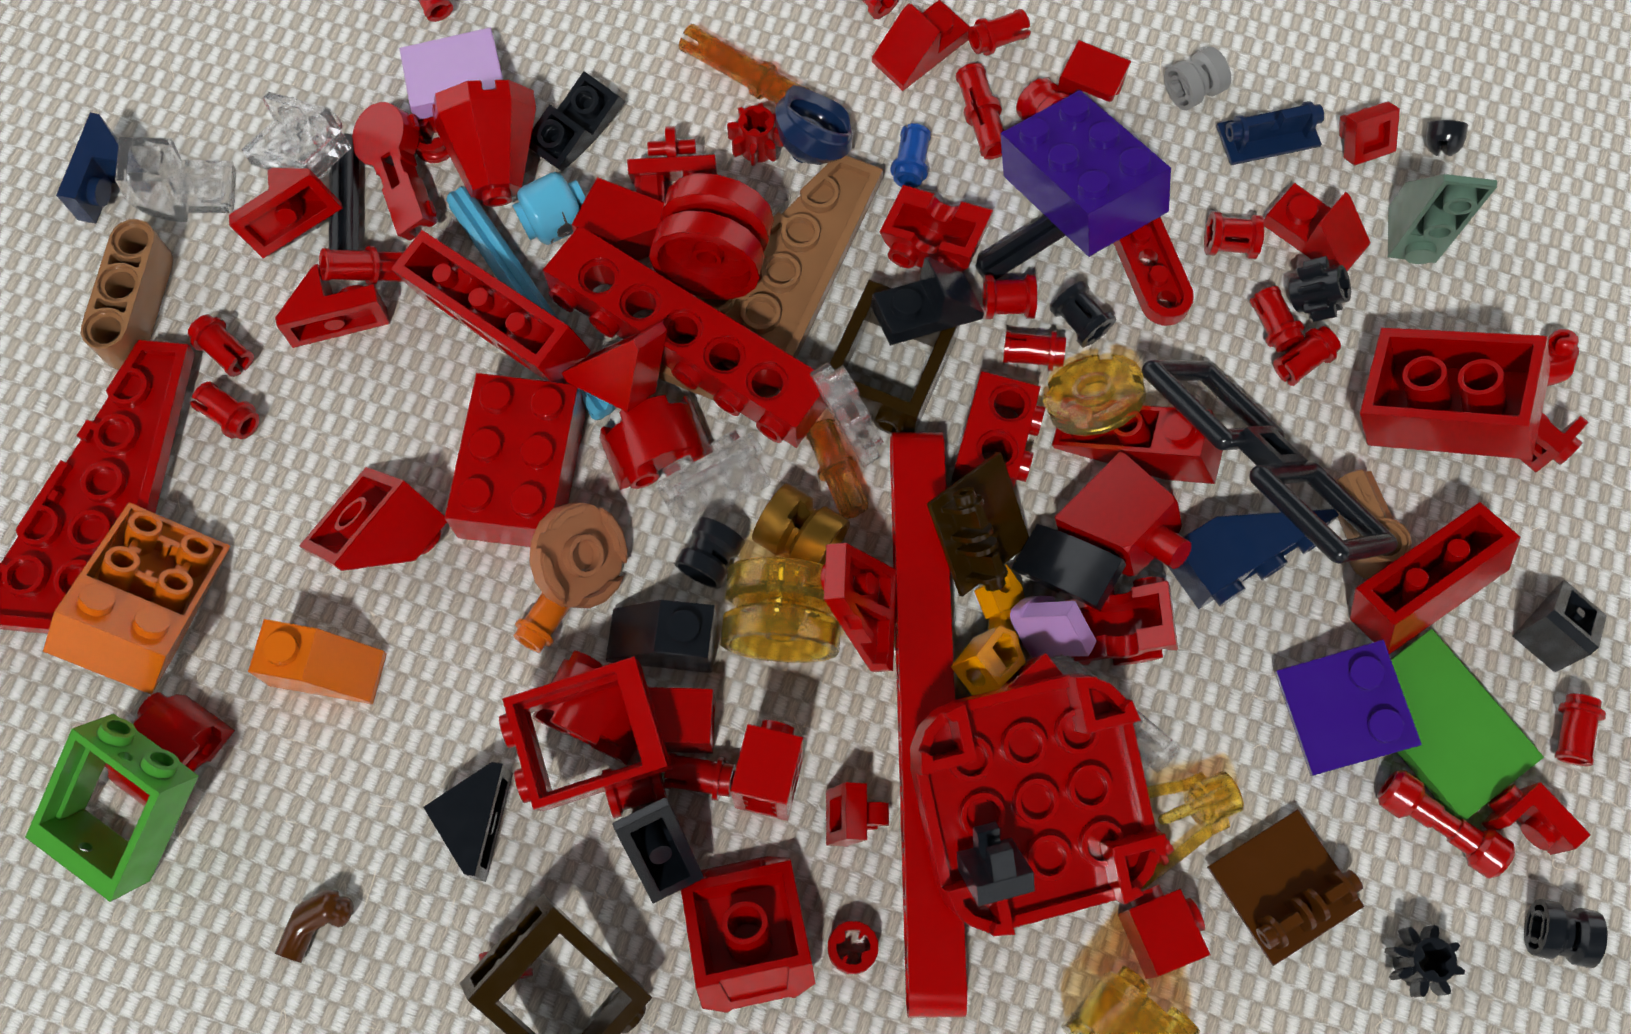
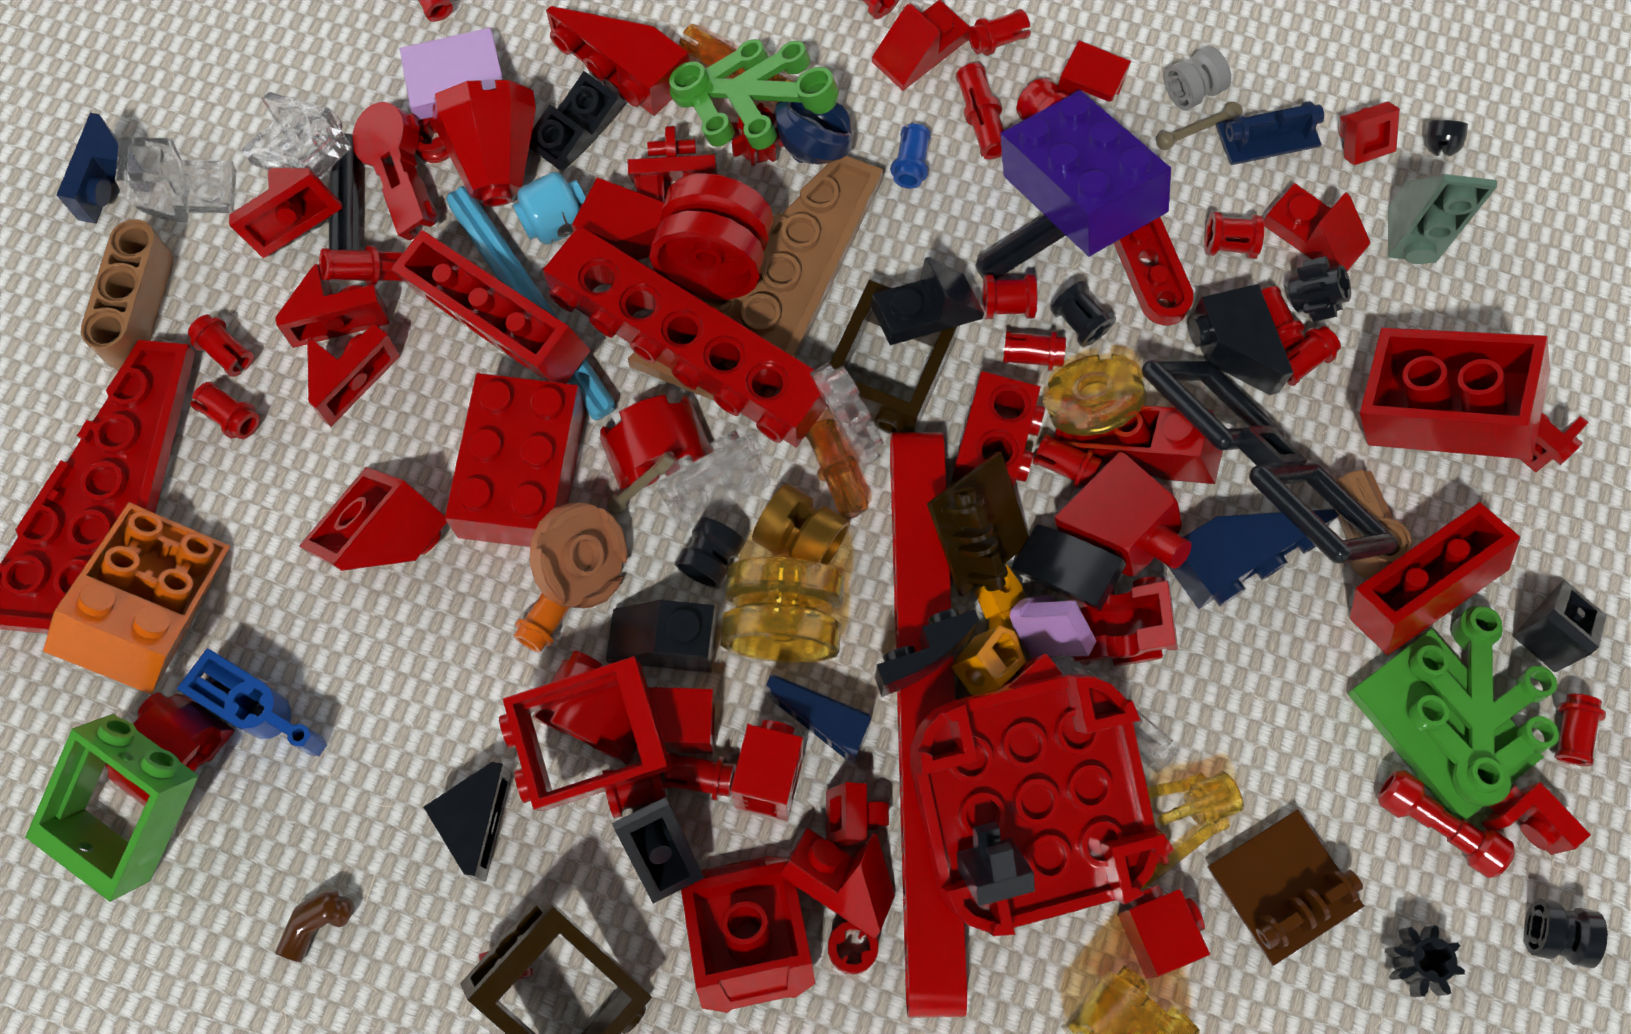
(242, 698): none -> blue piece
(316, 662): orange slope -> none
(340, 382): none -> red slope
(618, 502): none -> dark tan hinge
(623, 52): none -> red slope
(623, 371): red slope -> none
(695, 86): none -> bright green plant
(828, 719): none -> dark blue slope
(849, 886): none -> red slope
(863, 601): red wing -> none
(926, 227): red cylinder -> none
(939, 643): none -> black slope
(1067, 461): none -> red pin
(1166, 139): none -> dark tan hinge
(1241, 338): none -> black slope
(1347, 708): dark purple plate -> none
(1479, 711): none -> bright green plant
(1562, 355): red arm -> none

